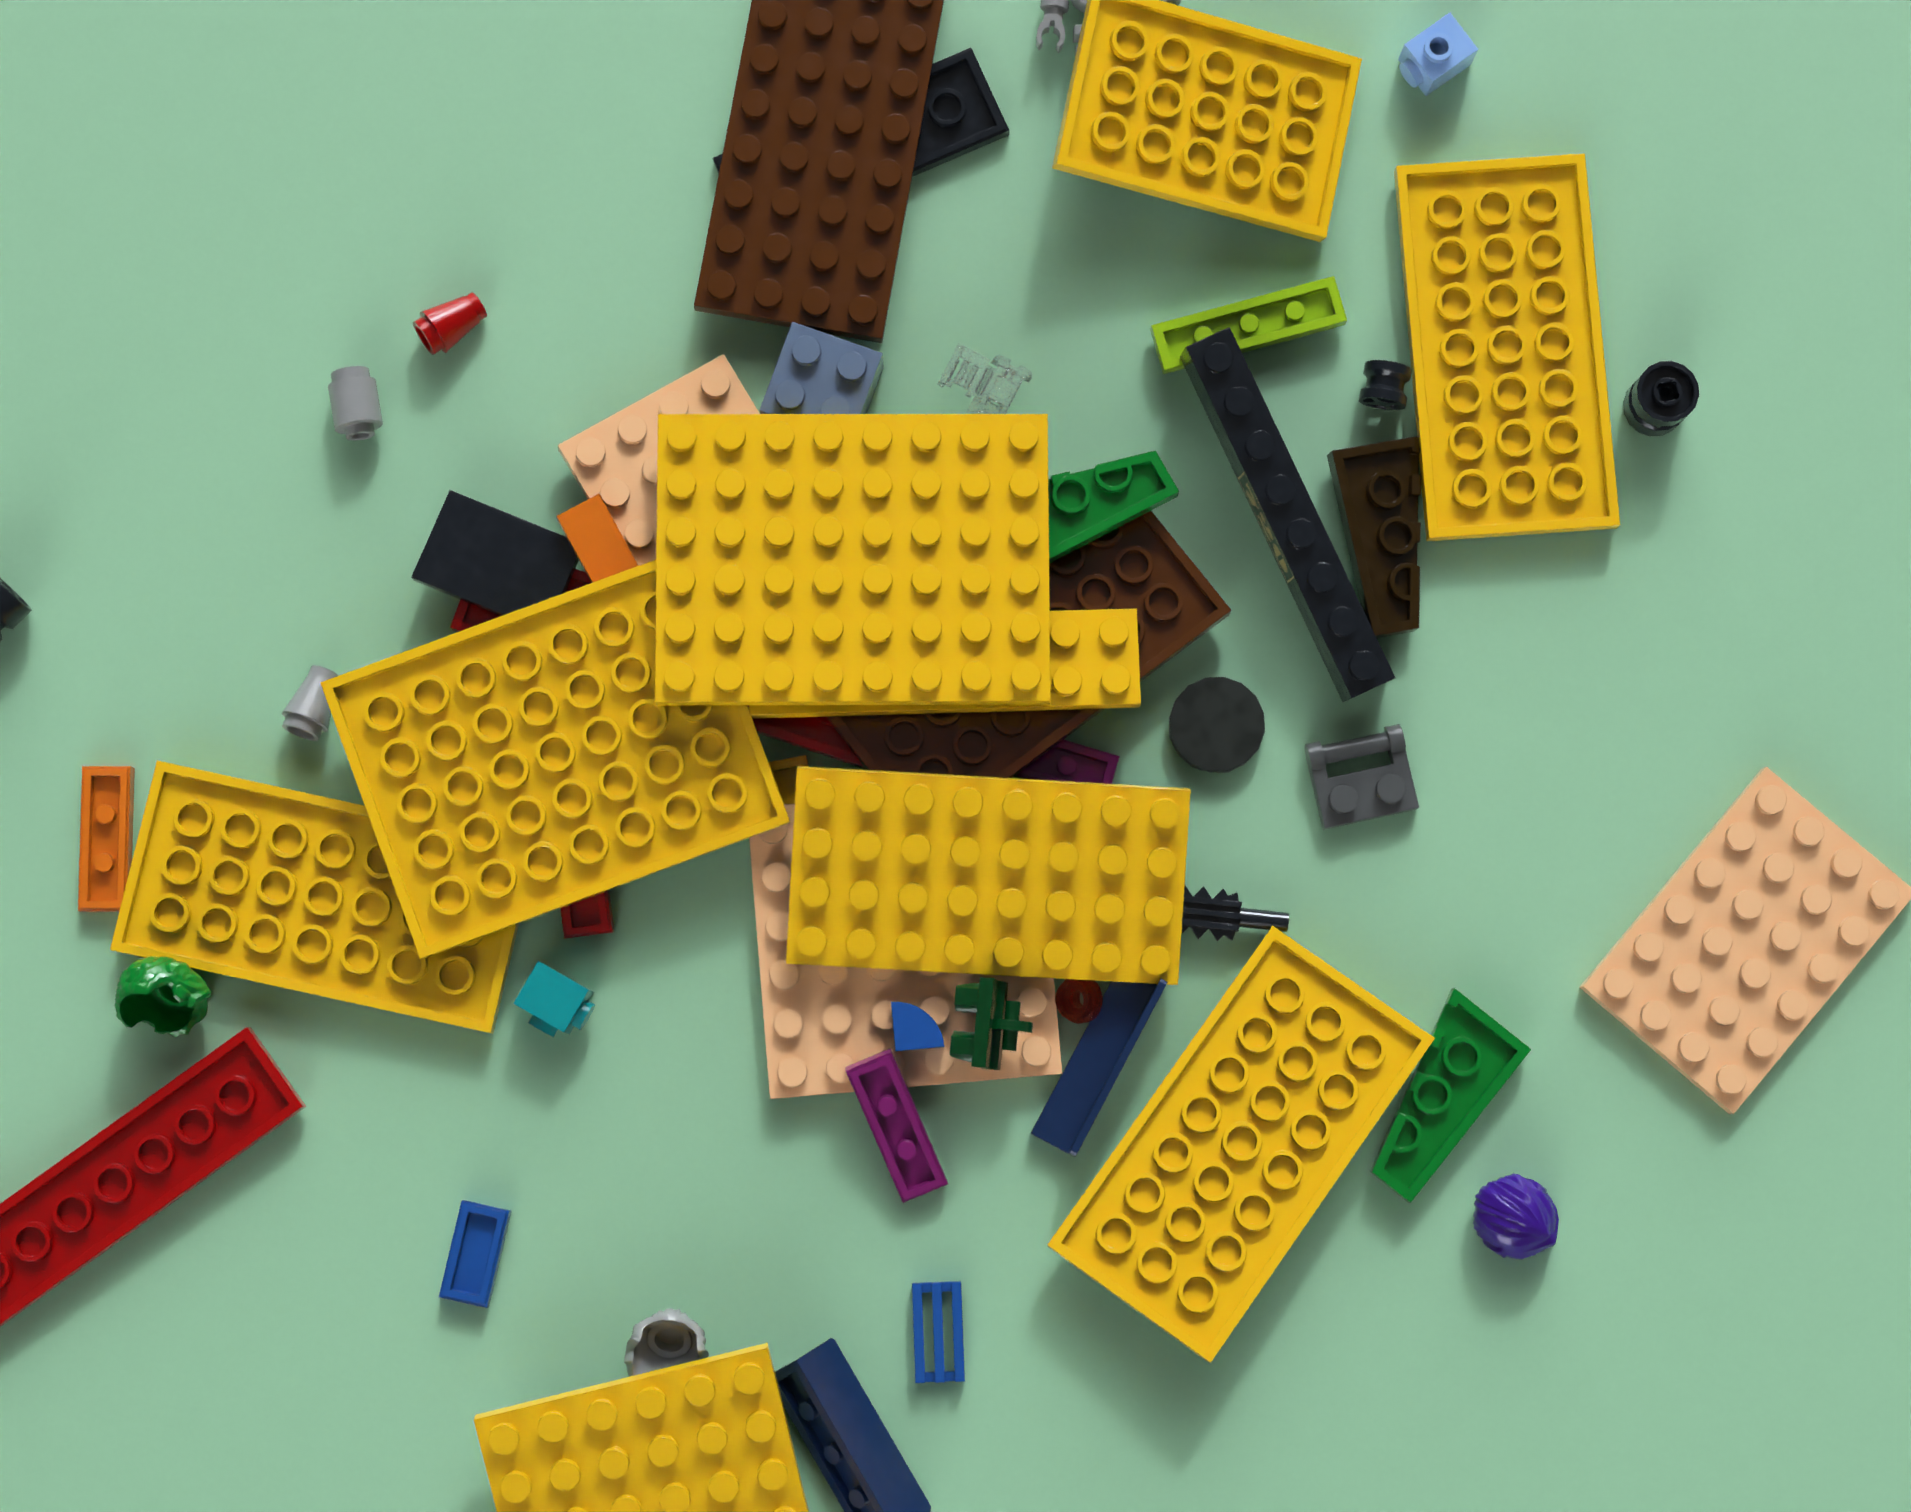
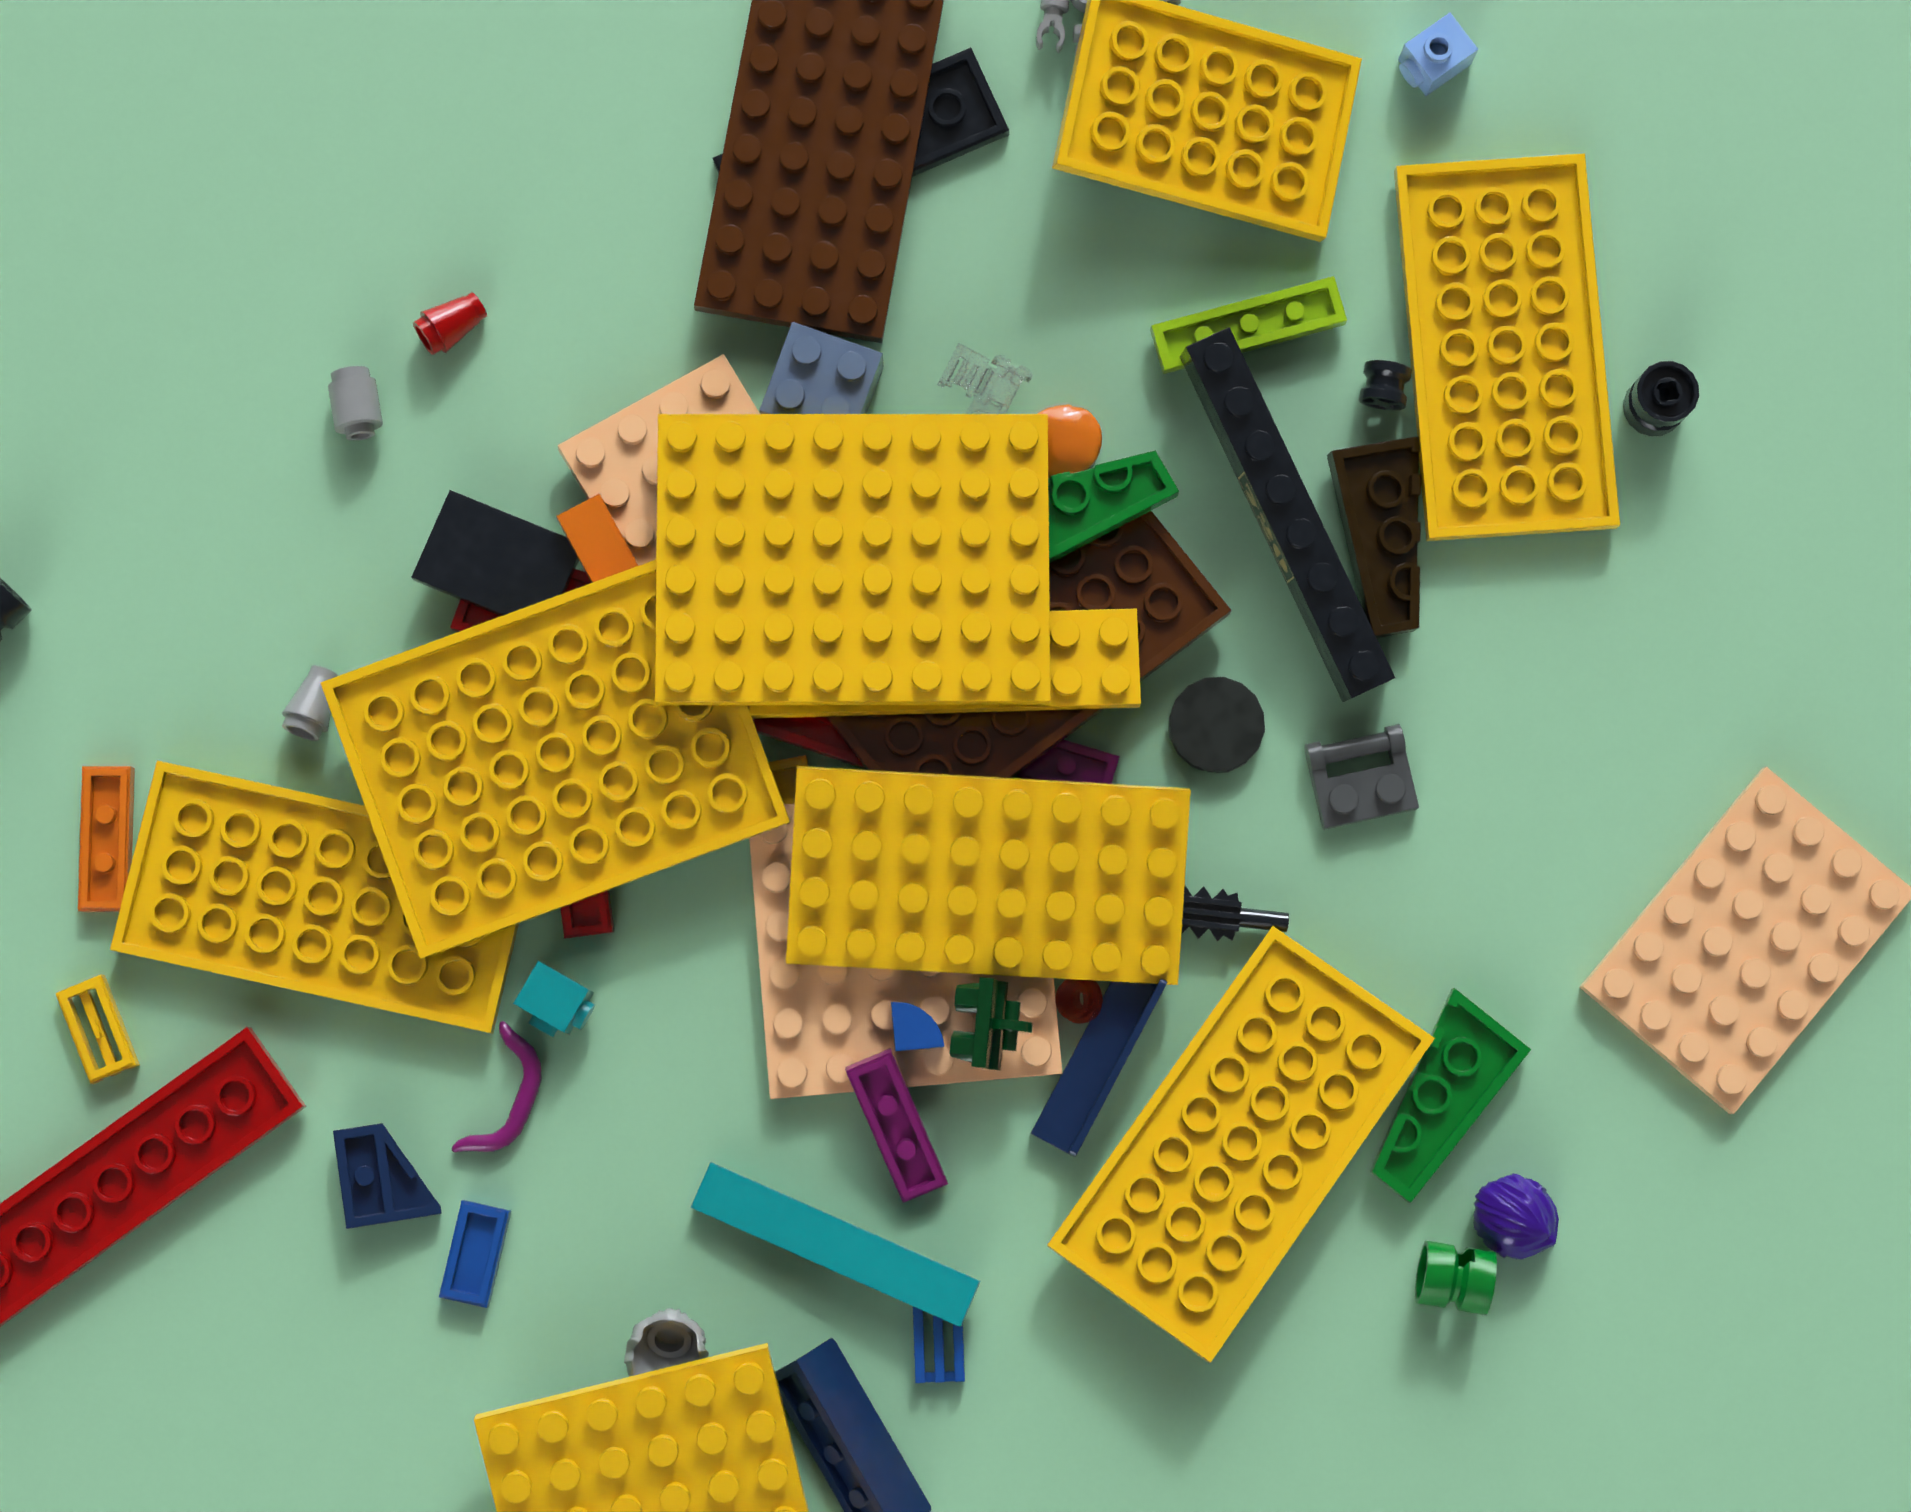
(122, 1039): none -> yellow tile
(162, 995): green hair -> none
(378, 1179): none -> dark blue wing
(522, 1104): none -> magenta animal
(835, 1244): none -> teal tile
(1072, 439): none -> orange hair
(1455, 1277): none -> green wheel

